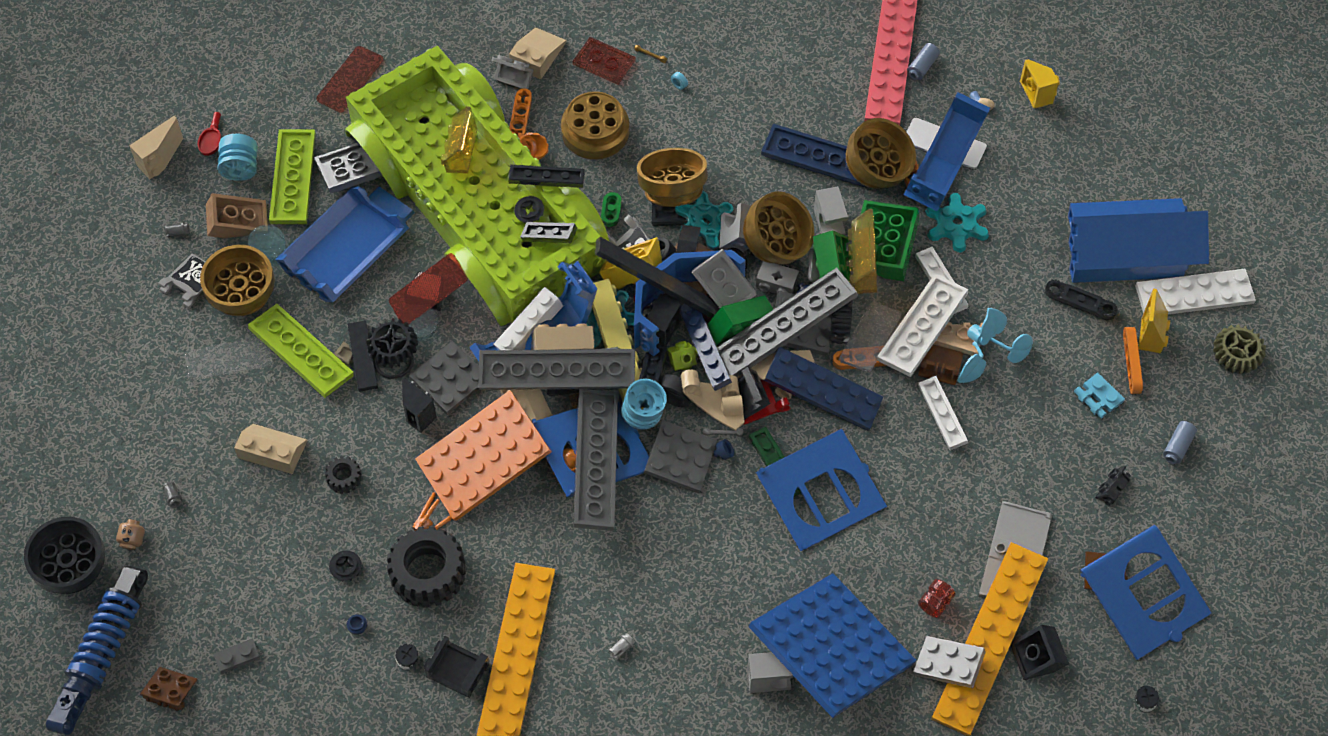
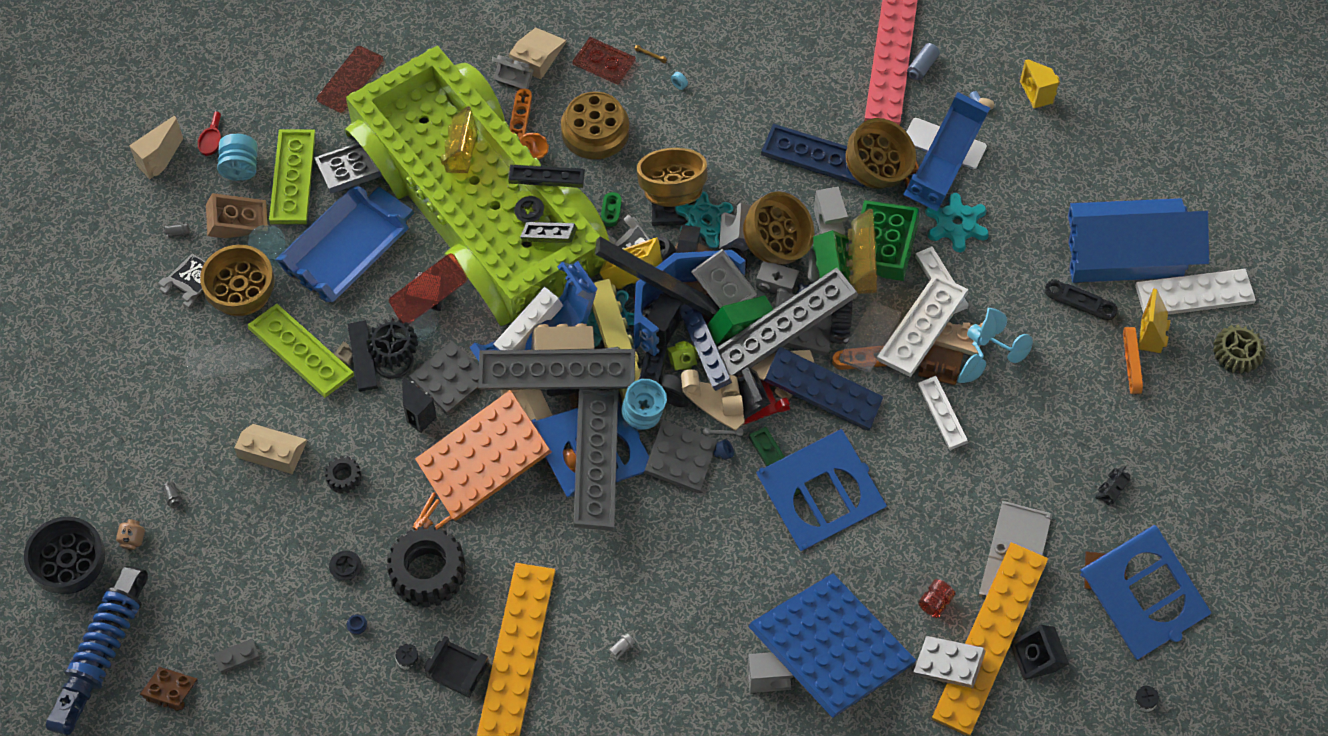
(1102, 392): medium azure plate -> none
(1179, 442): sand blue brick -> none

